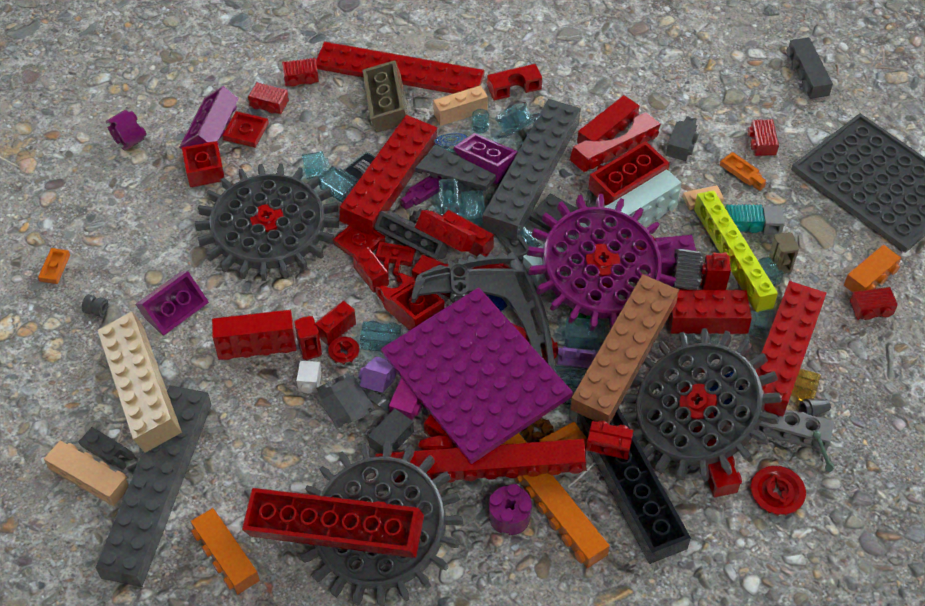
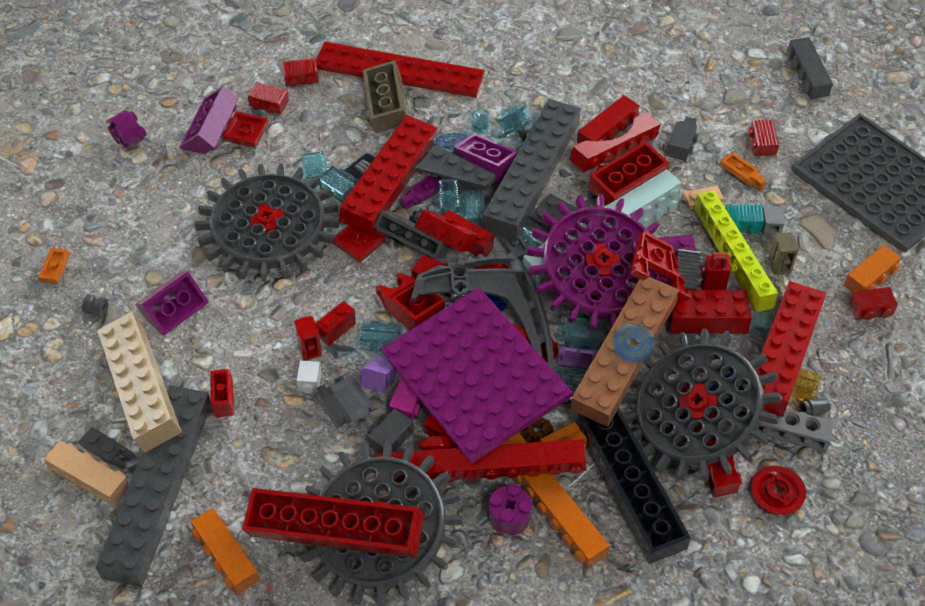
(203, 164): red brick -> none
(222, 393): none -> red brick
(254, 334): red brick -> none
(346, 343): red gear -> none
(370, 269): red brick -> none
(377, 397): dark grey piece -> none
(395, 254): red hinge -> none
(459, 105): light nougat brick -> none
(526, 77): red arch -> none
(609, 439): red brick -> none
(630, 352): none -> clear light blue tile
(660, 257): none -> red wing
(771, 270): clear light blue brick -> none
(830, 466): sand green hinge -> none

